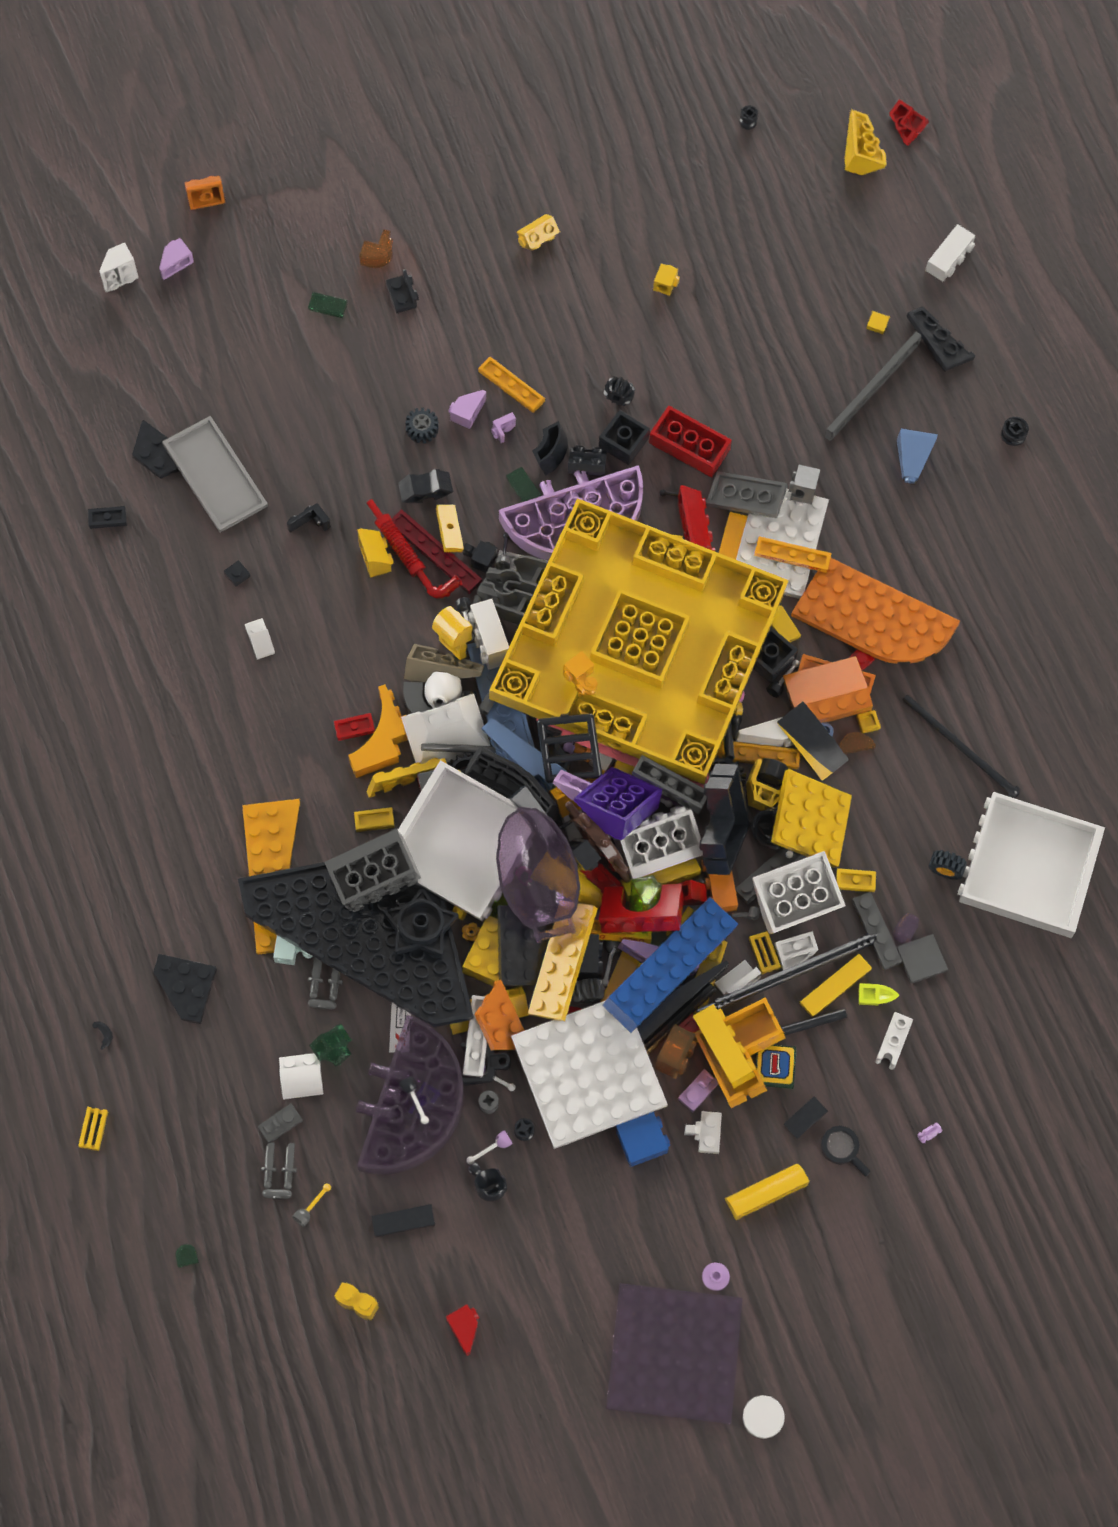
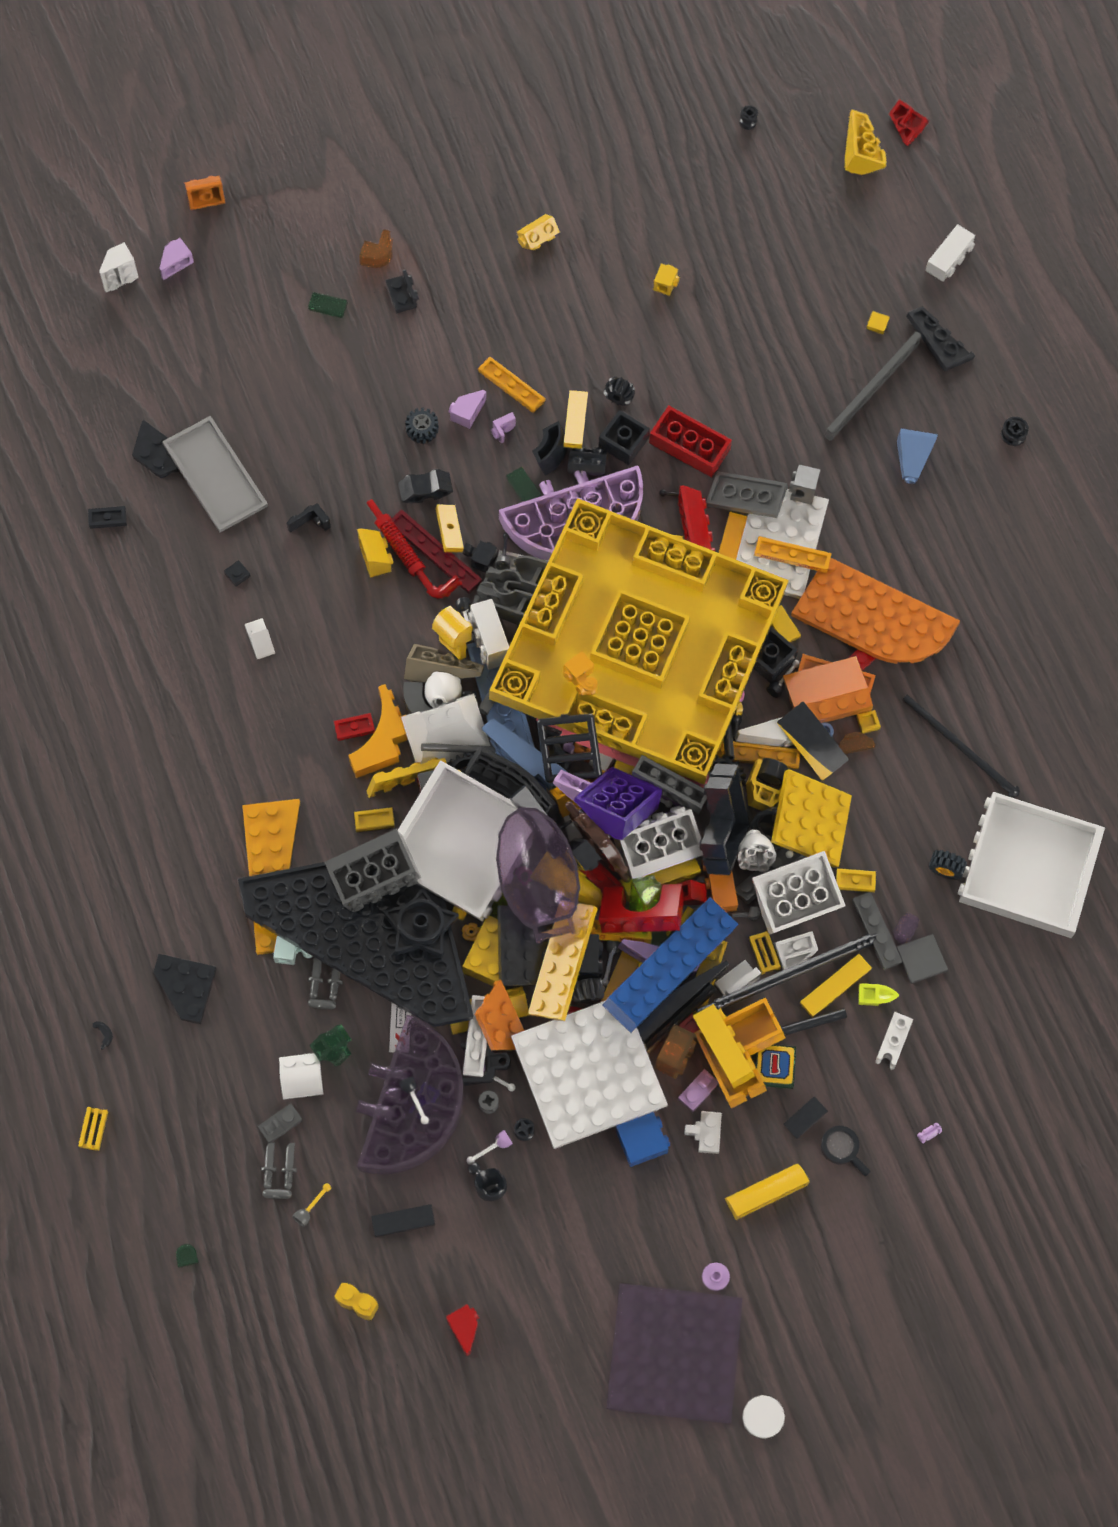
(575, 419): none -> yellow tile
(756, 852): none -> white piece

